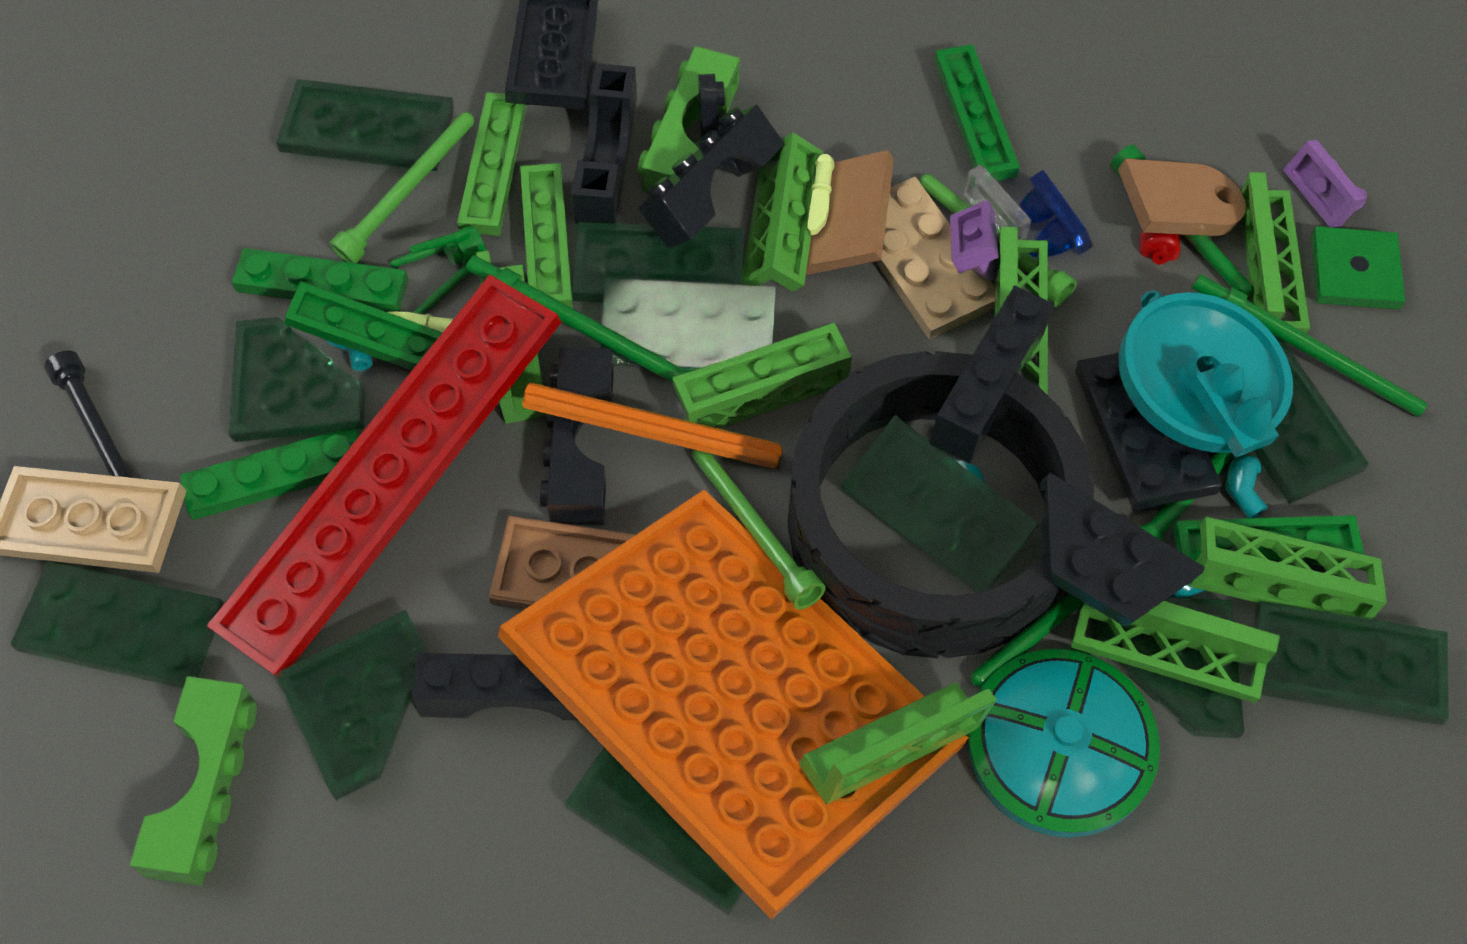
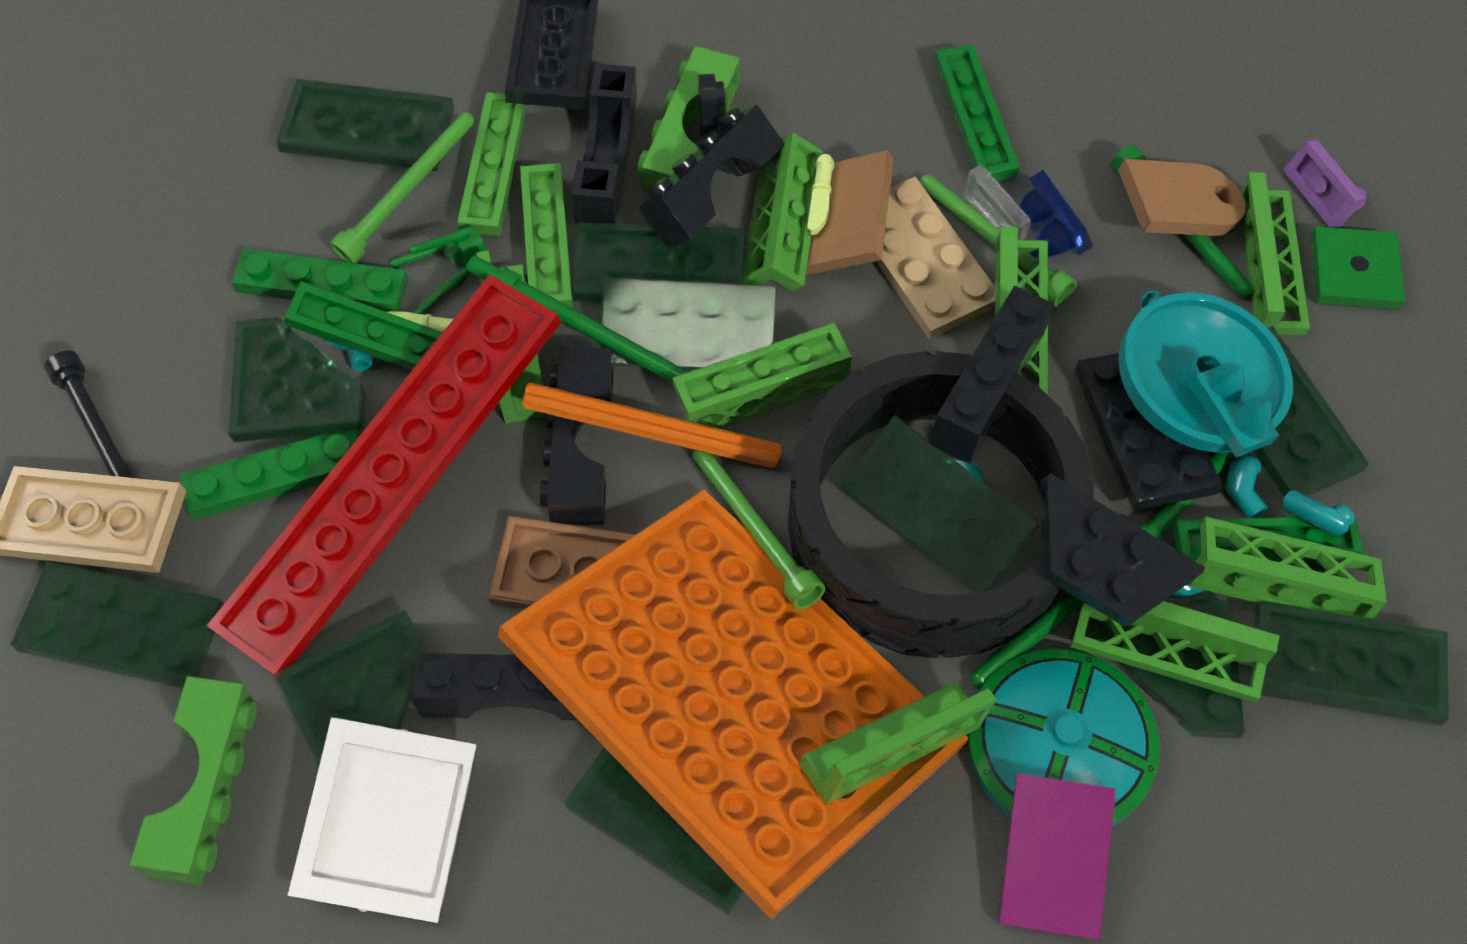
(383, 820): none -> white piece
(975, 240): medium lavender tile -> none
(1057, 856): none -> magenta tile
(1159, 247): red piece -> none
(1316, 348): green bar -> none
(1331, 520): none -> teal arm

